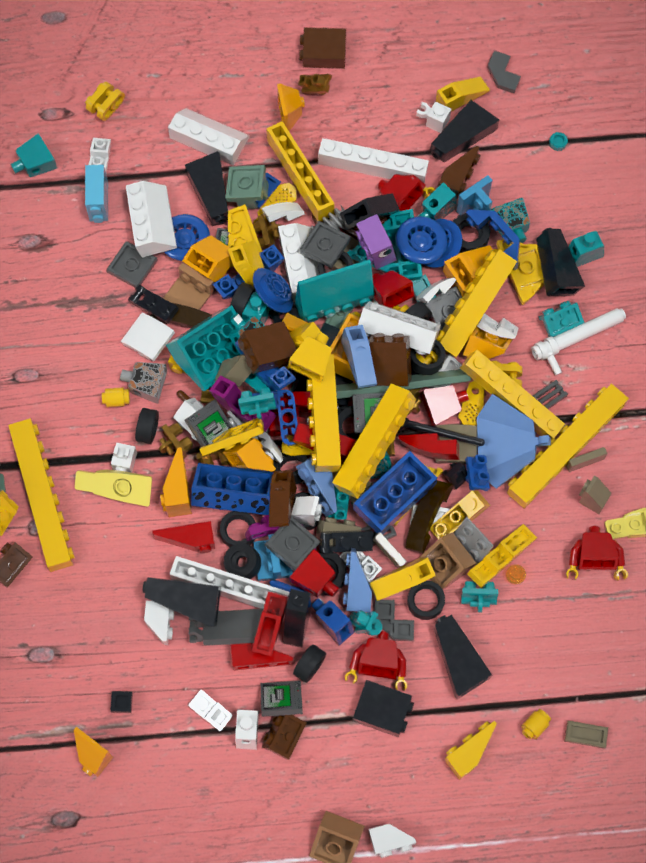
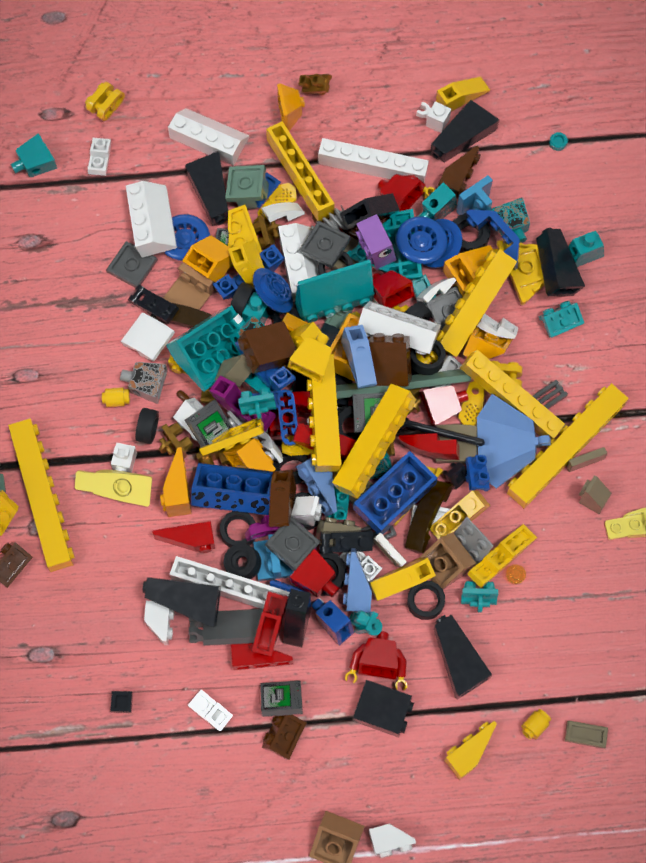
(91, 754): light orange slope -> none
(96, 193): medium azure brick -> none
(247, 729): white torso -> none
(309, 663): black tyre -> none
(323, 48): reddish brown brick -> none
(397, 629): dark grey tile -> none
(503, 79): dark grey tile -> none
(552, 345): white cylinder -> none
(597, 552): red torso -> none

